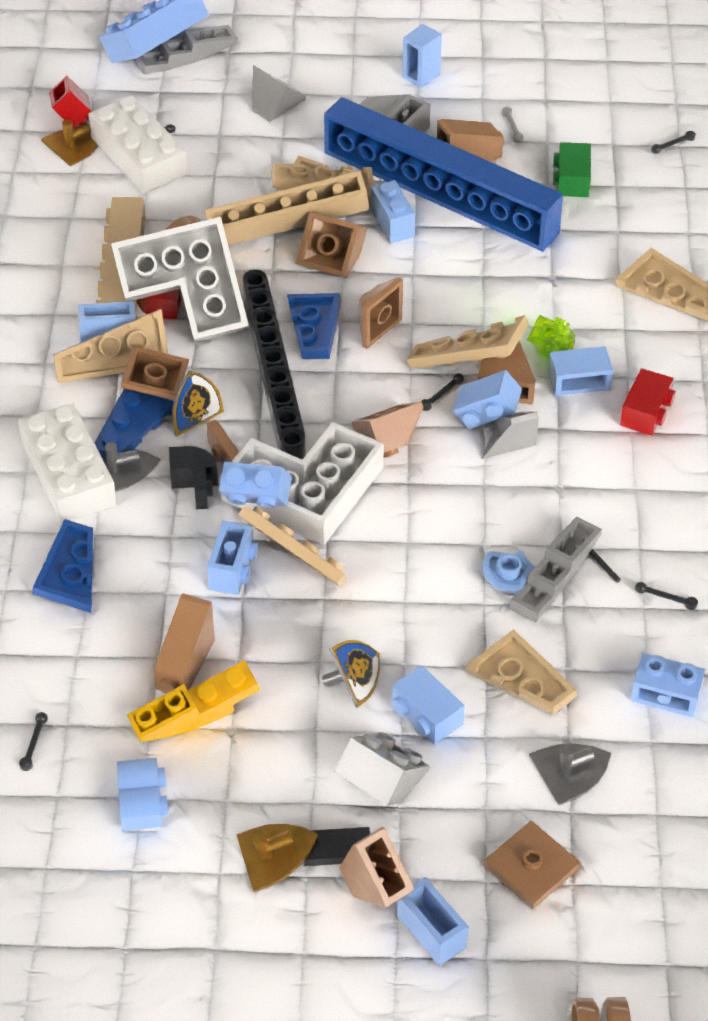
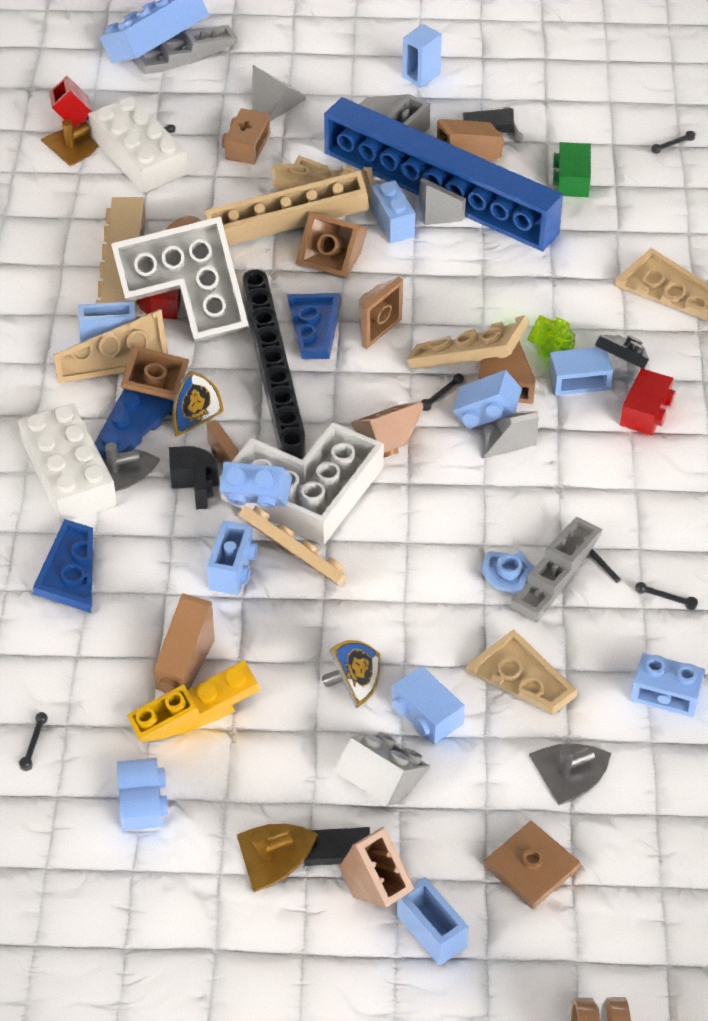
(246, 136): none -> medium nougat brick
(440, 204): none -> light grey slope
(500, 118): none -> black tile
(627, 348): none -> black wing

